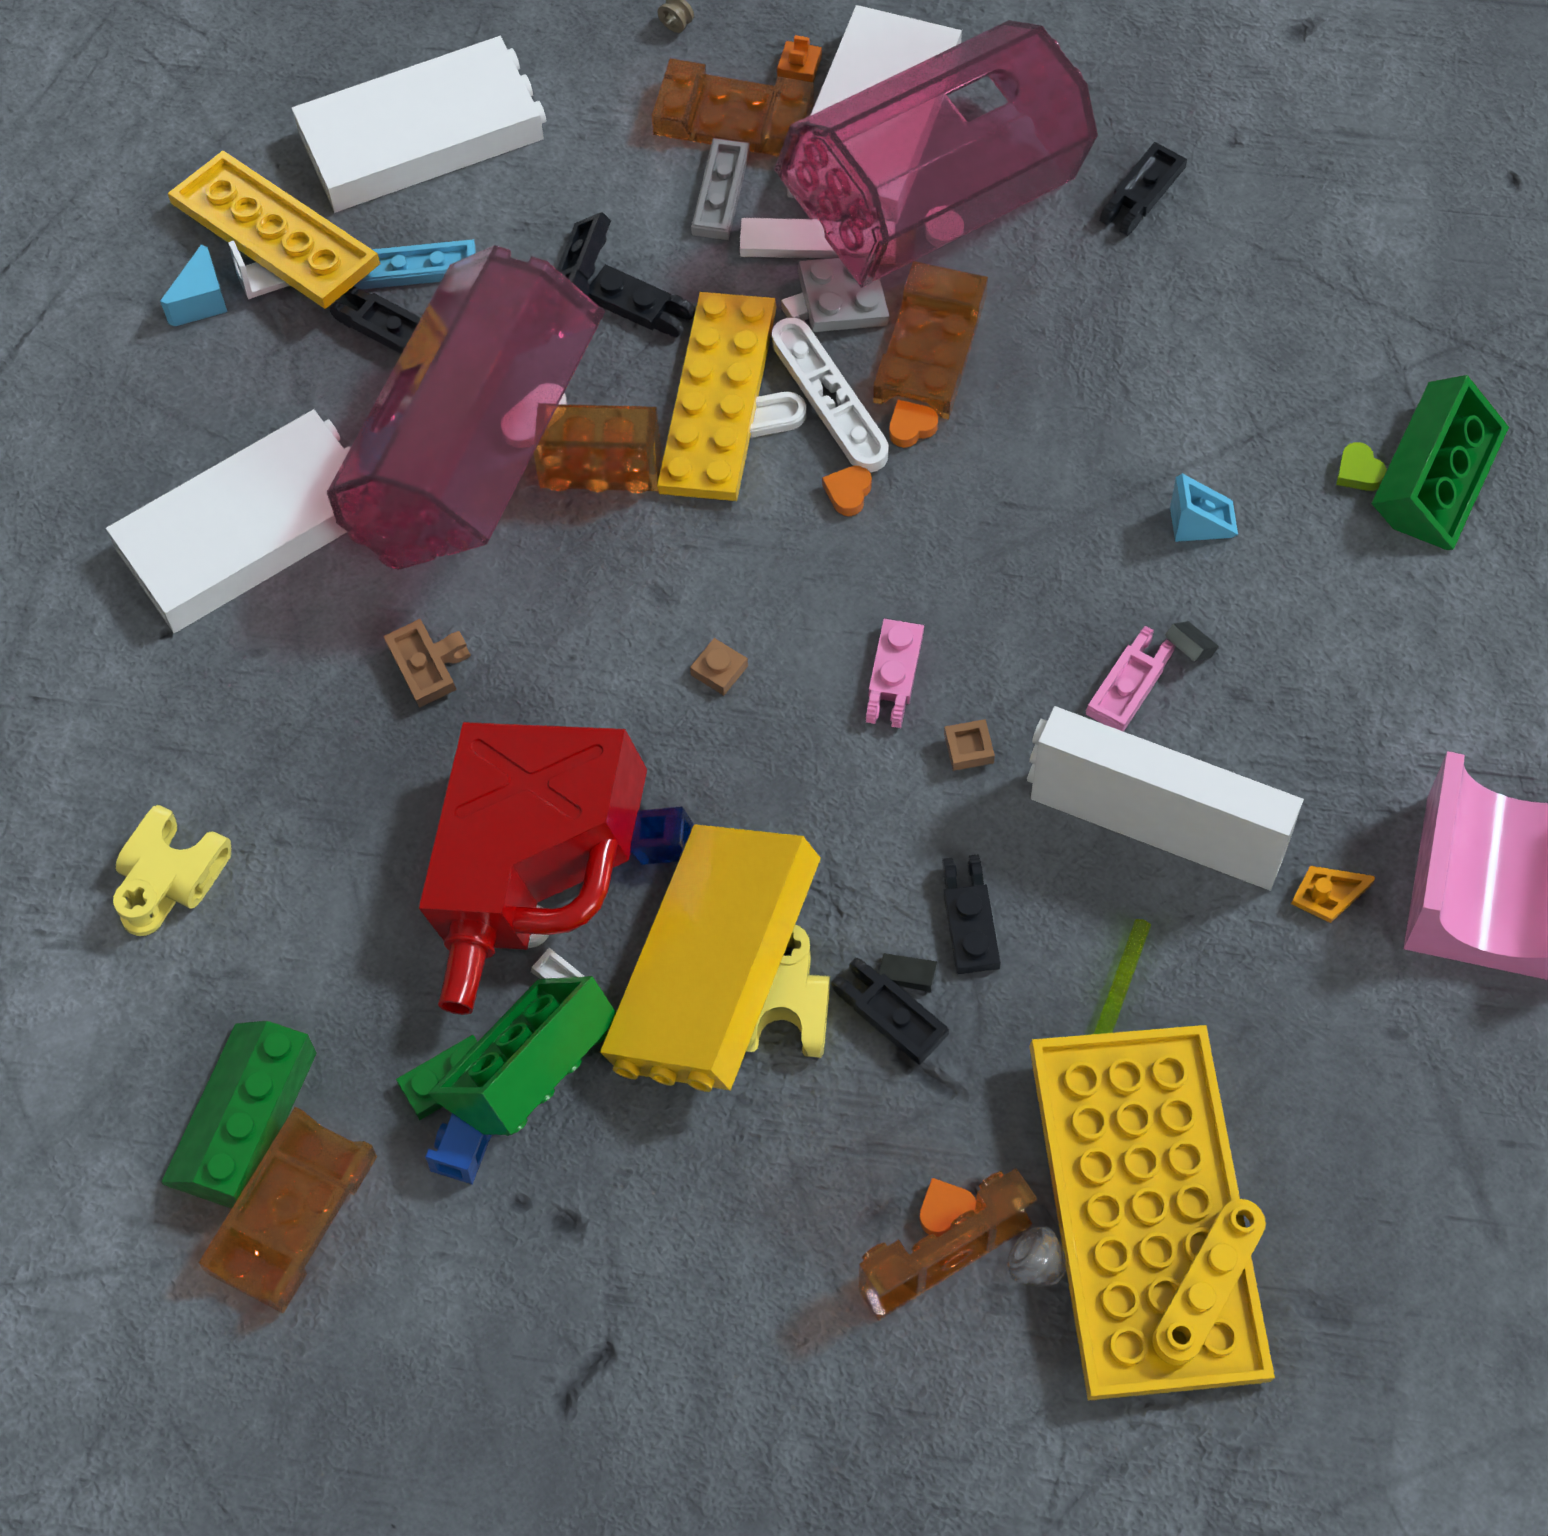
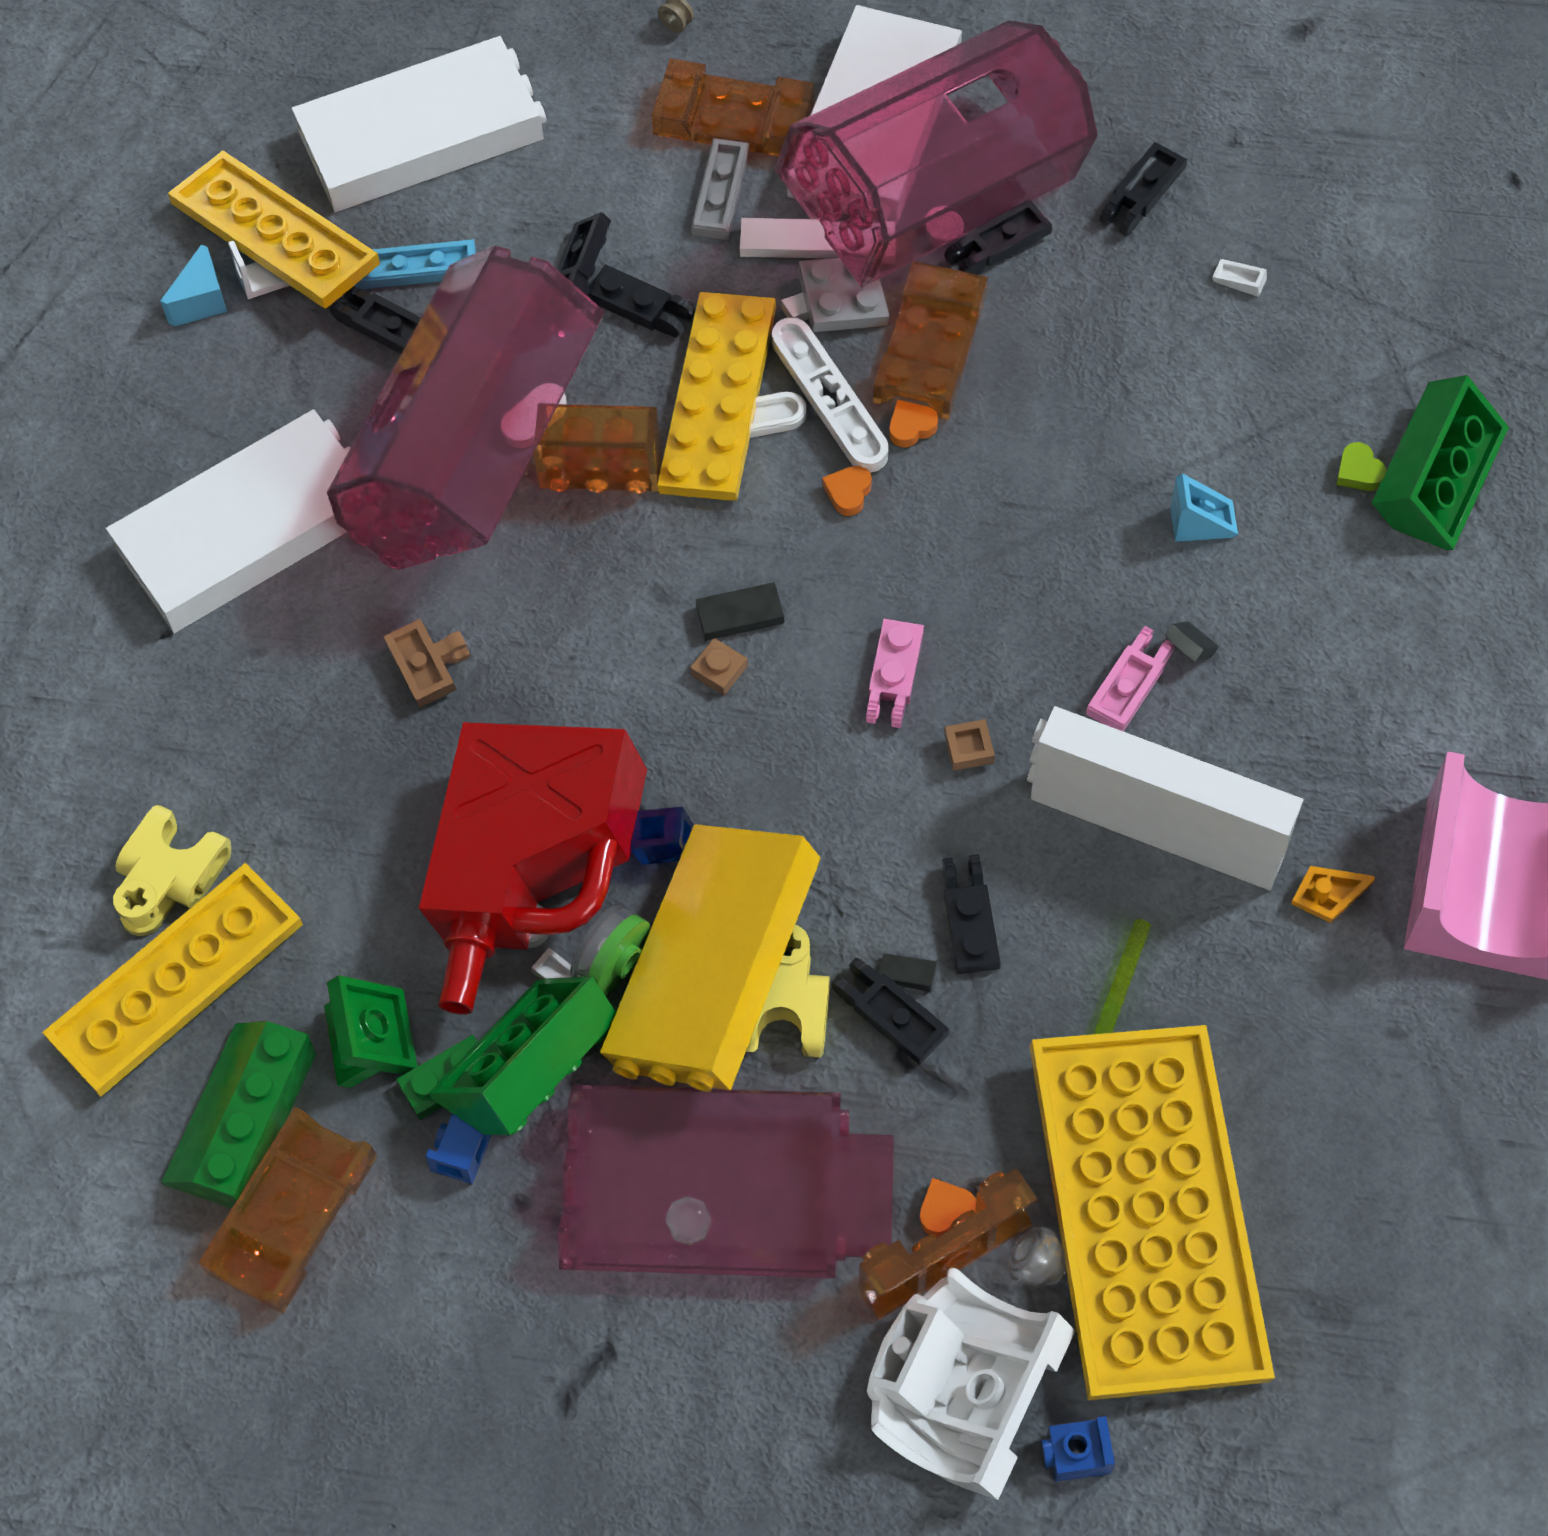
(172, 979): none -> yellow plate
(367, 1030): none -> green bracket
(611, 947): none -> bright green piece
(688, 1220): none -> clear tile
(740, 611): none -> pearl dark grey tile
(770, 1166): none -> clear pink panel
(799, 60): orange tile -> none
(961, 1379): none -> white piece
(999, 238): none -> black hinge
(1093, 1462): none -> blue brick
(1209, 1282): yellow plate -> none
(1240, 277): none -> white piece

